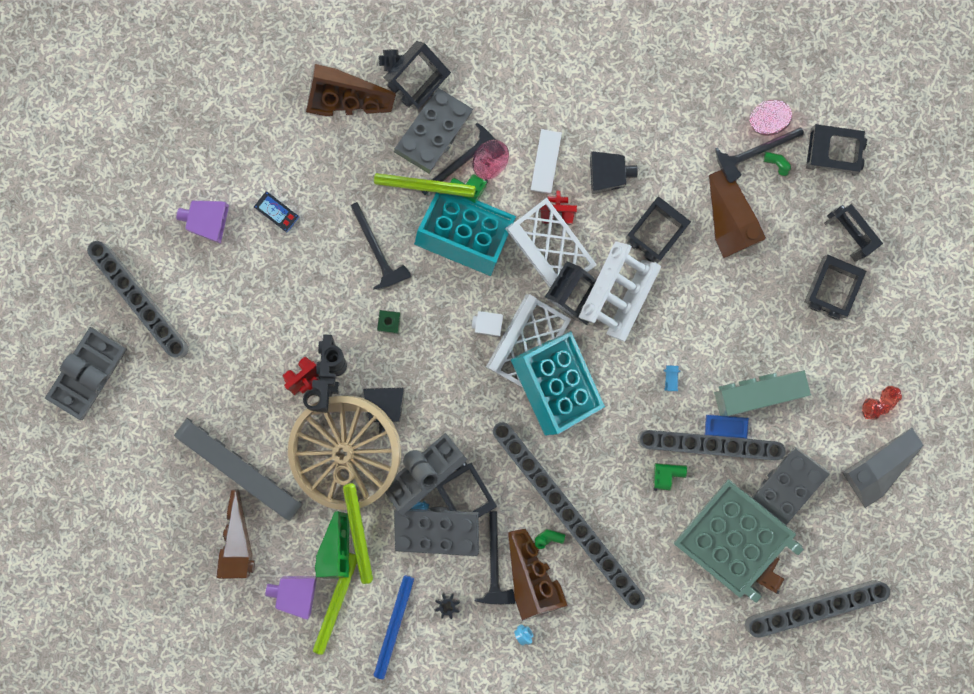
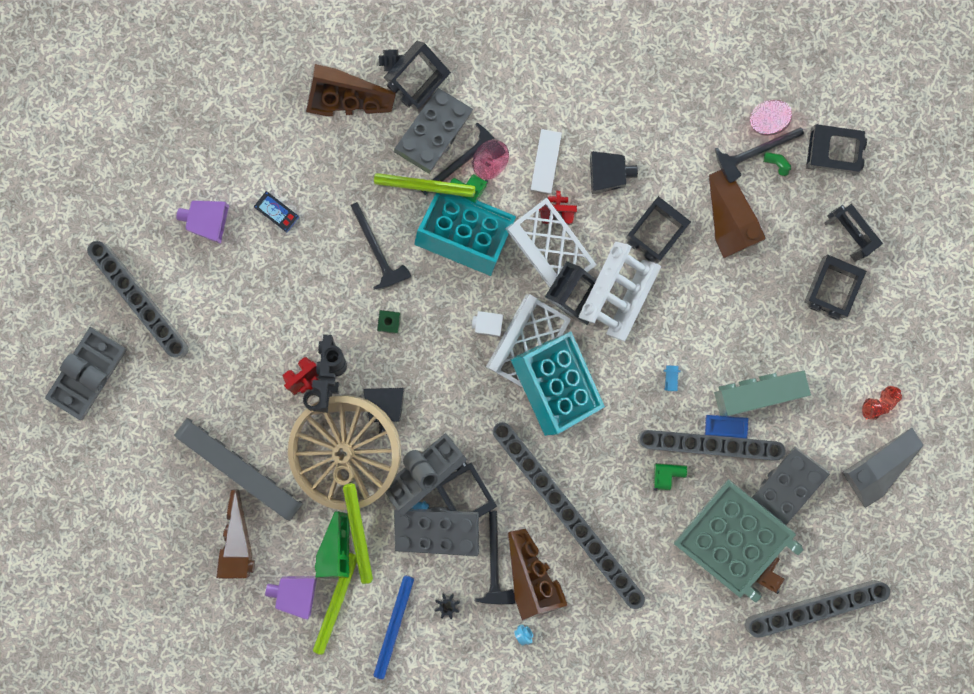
(548, 536): green arm -> none

